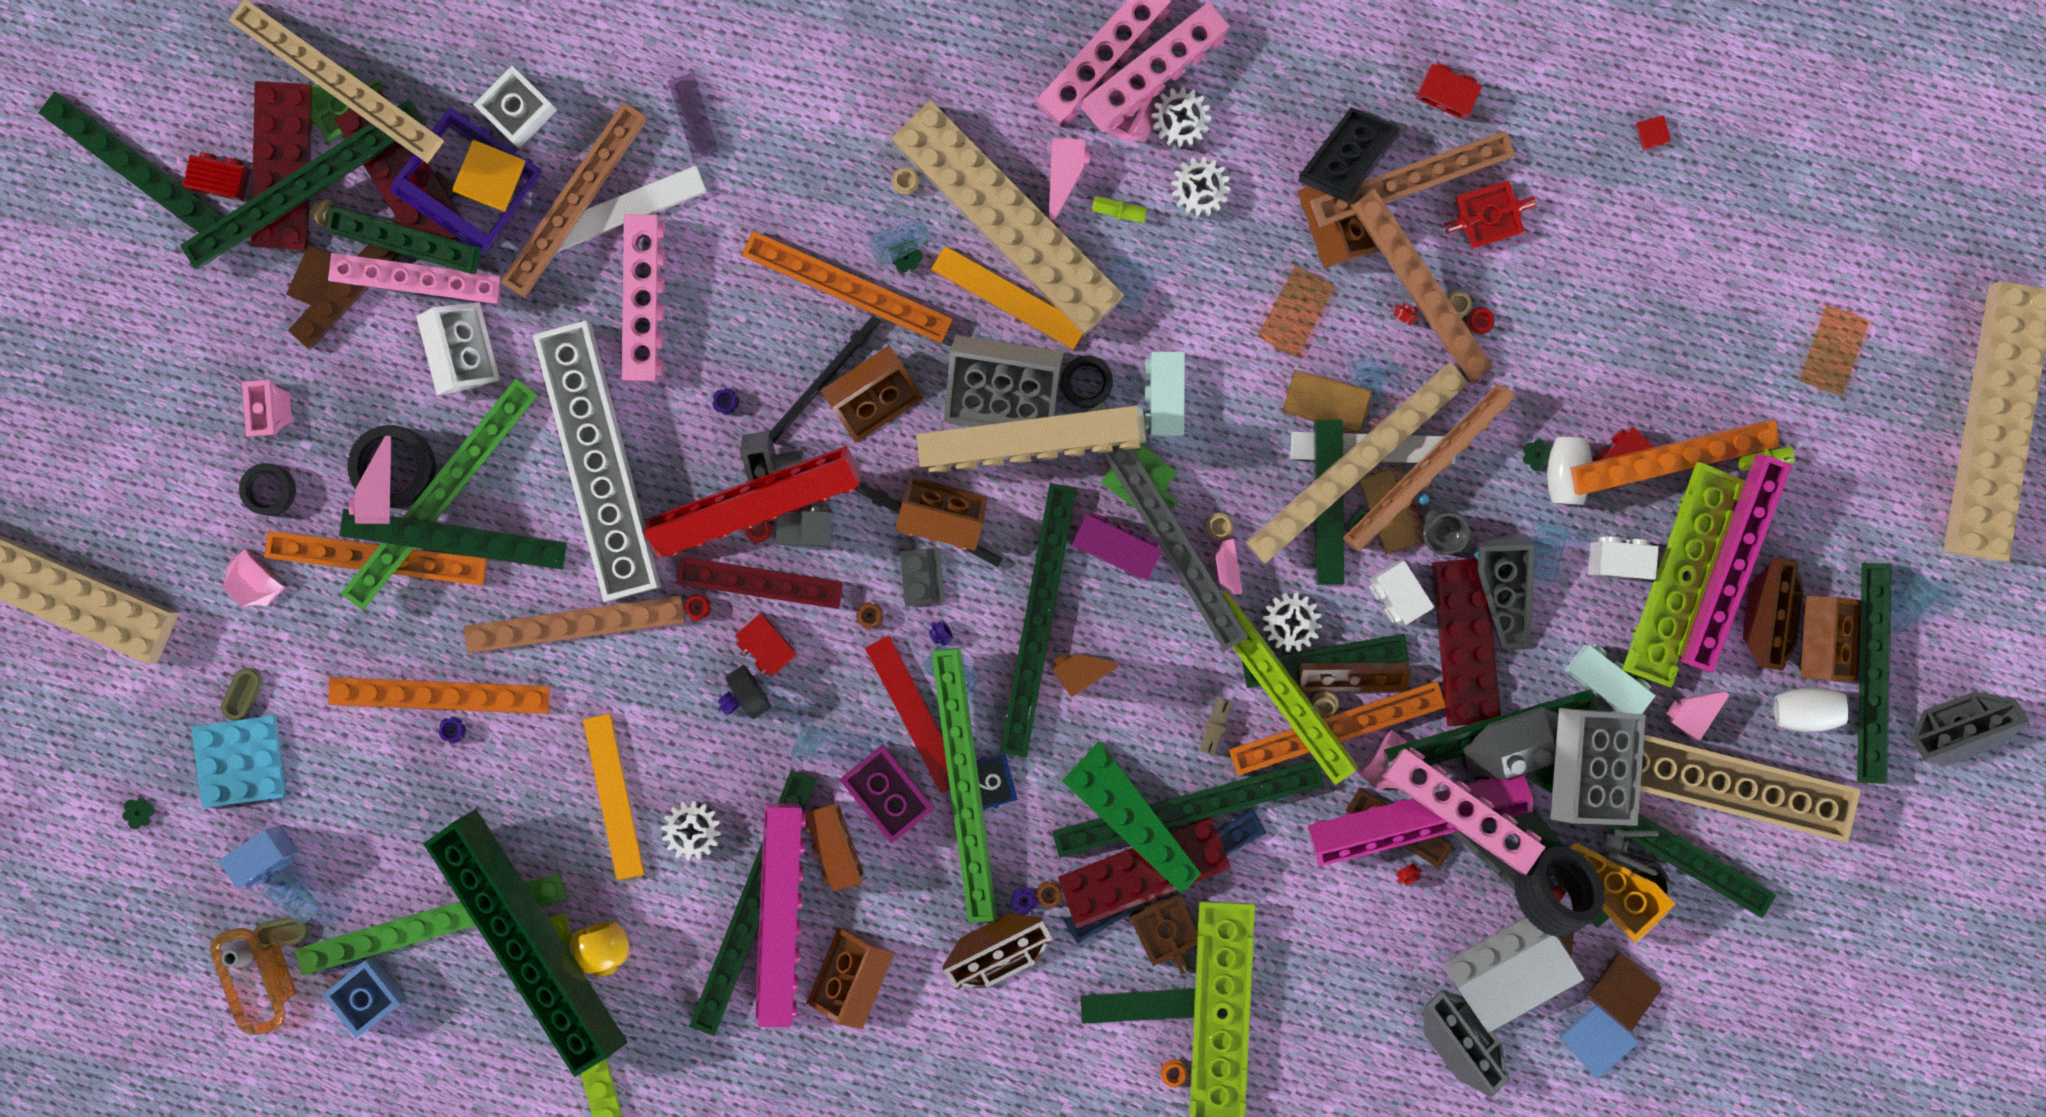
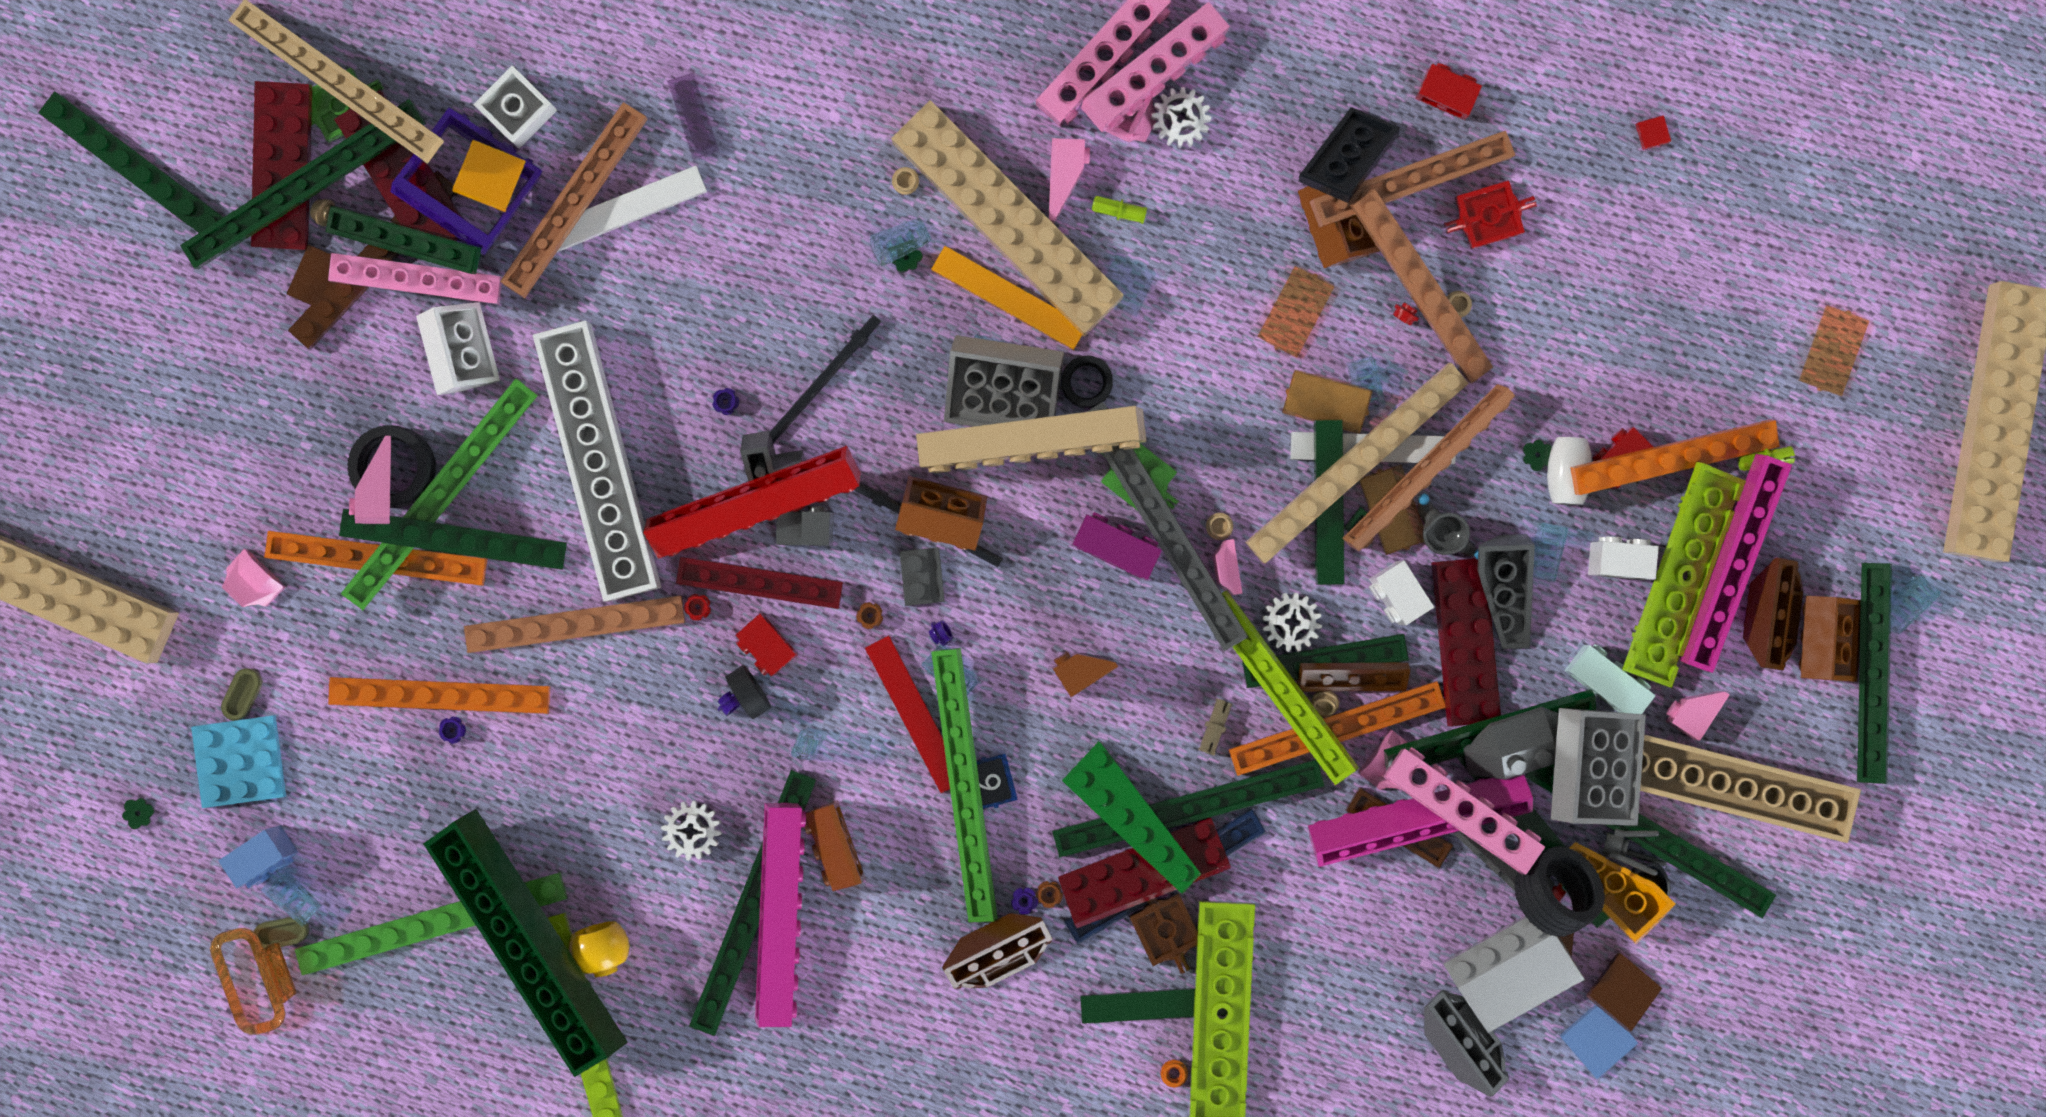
(216, 177): red brick -> none
(242, 953): light grey cone -> none
(250, 476): black tyre -> none
(265, 408): bright pink slope -> none
(364, 996): medium blue brick -> none
(614, 796): light orange tile -> none
(635, 228): bright pink brick -> none
(759, 532): red plate -> none
(847, 287): orange plate -> none
(850, 978): dark orange slope -> none
(872, 394): dark orange slope -> none
(887, 793): magenta brick -> none
(1038, 620): dark green plate -> none
(1165, 393): light aqua brick -> none
(1188, 181): white gear -> none
(1408, 875): red plate -> none
(1480, 320): red plate -> none
(1811, 709): white piece -> none
(1967, 727): dark grey wedge -> none

